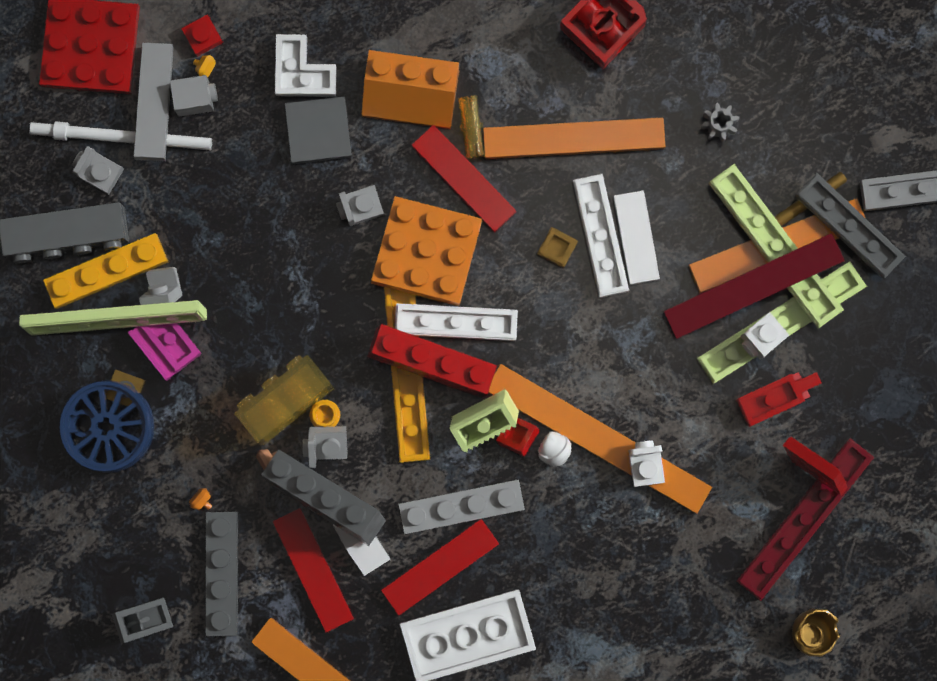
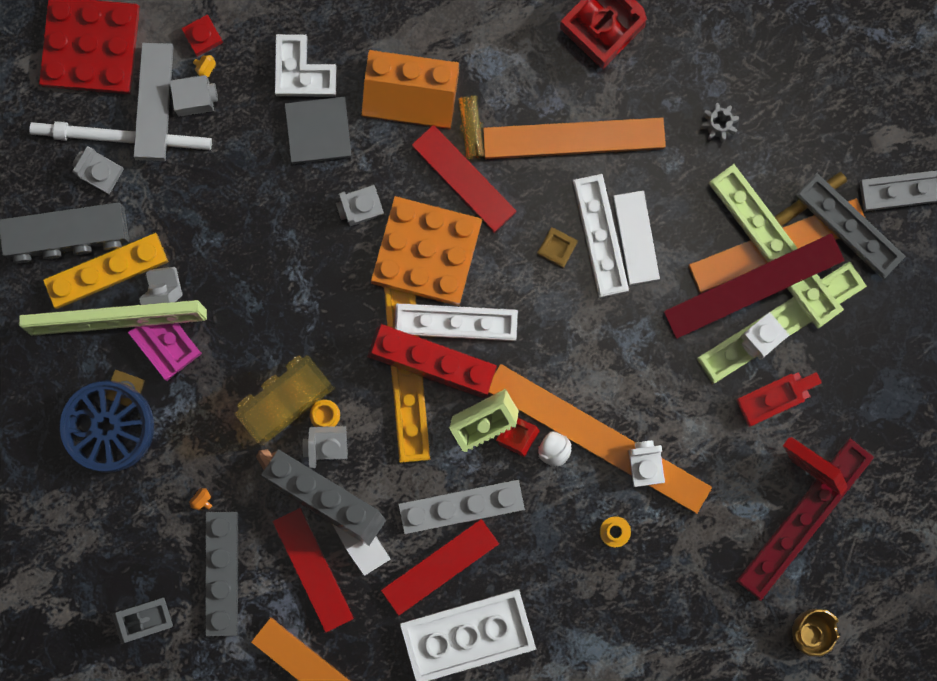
(605, 531): none -> light orange plate

